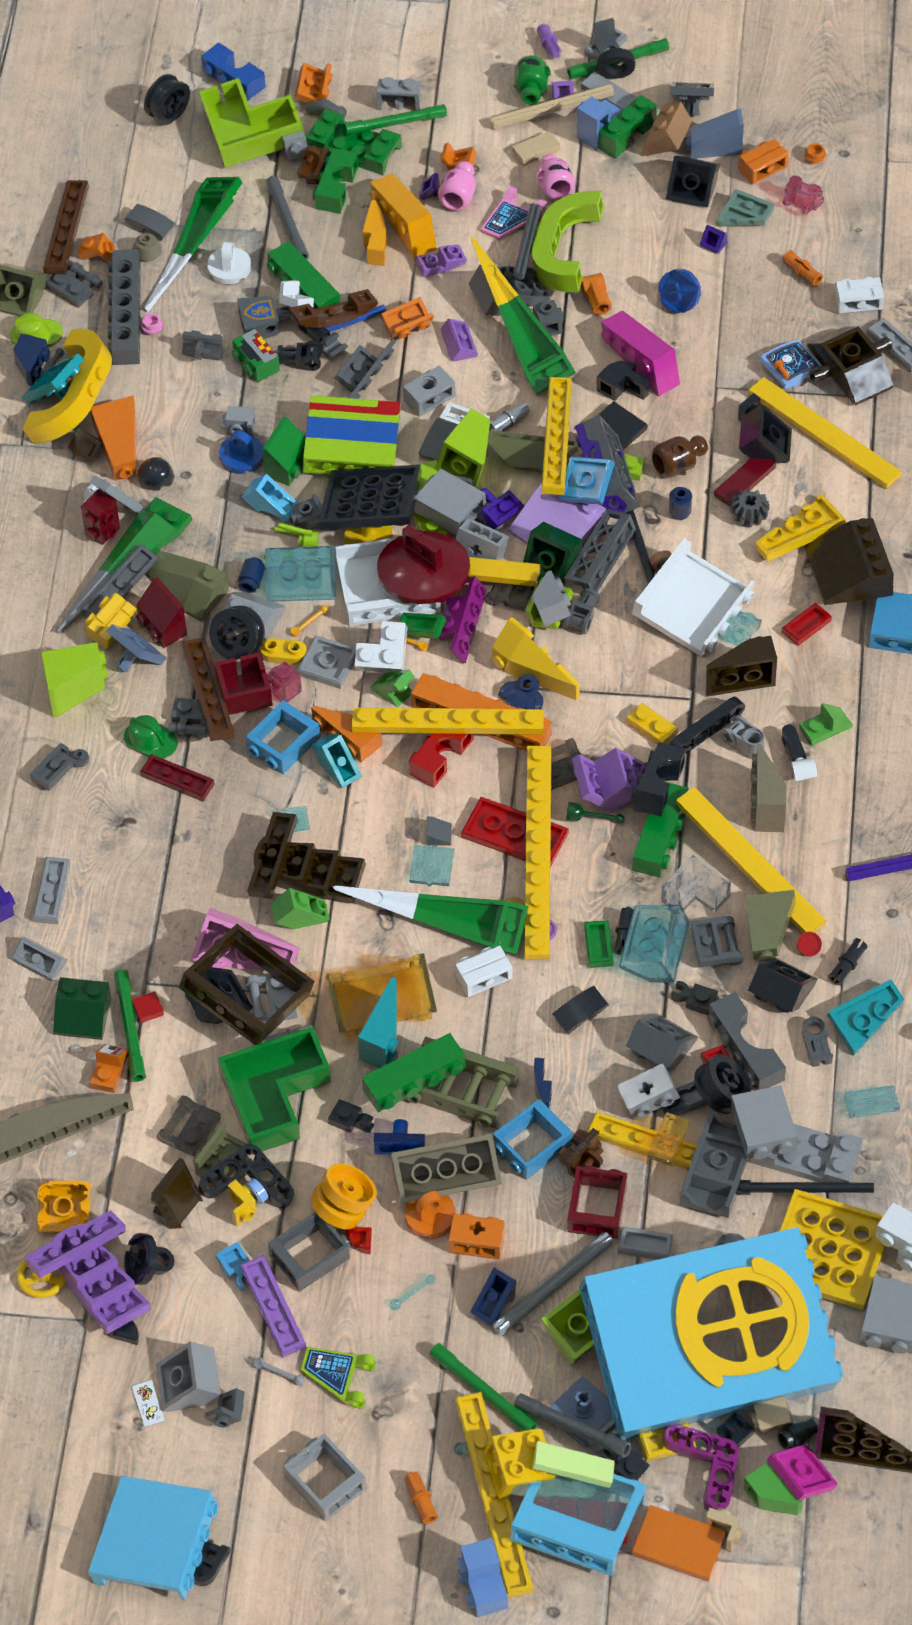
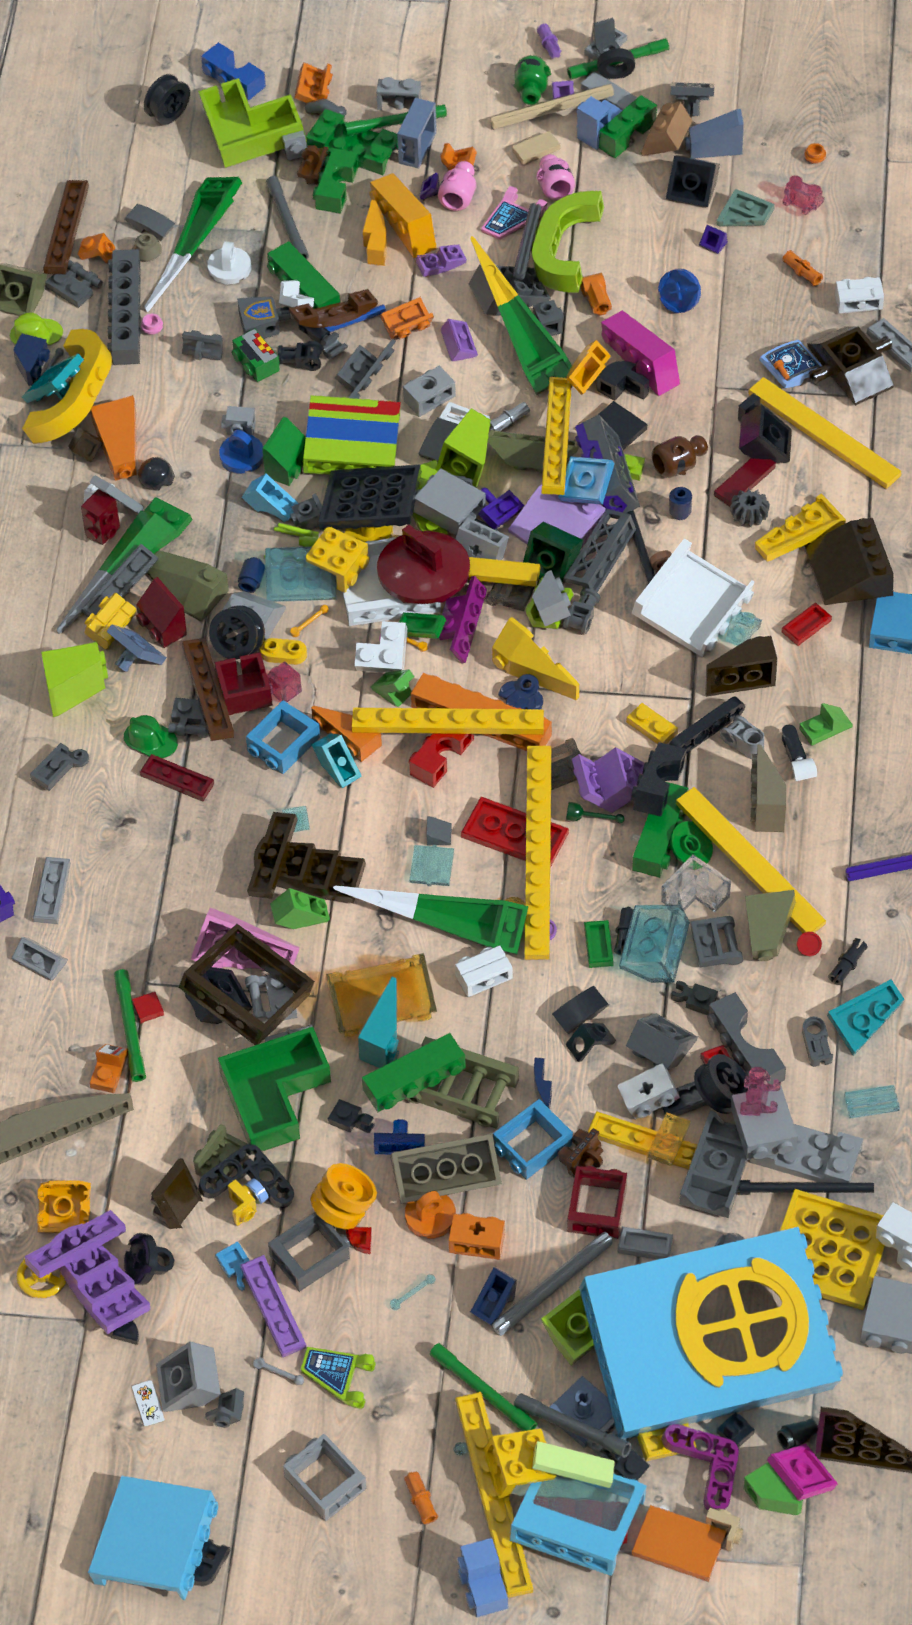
(81, 1008): dark green slope -> none
(196, 1130): clear smoke plate -> none
(327, 662): light grey tile -> none
(340, 556): none -> yellow bracket
(417, 132): none -> sand blue window
(588, 366): none -> light orange slope
(592, 1035): none -> black bracket
(690, 835): none -> green dish
(758, 1092): none -> clear pink piece
(763, 161): orange brick -> none
(772, 1414): tan brick -> none
(781, 984): black slope -> none

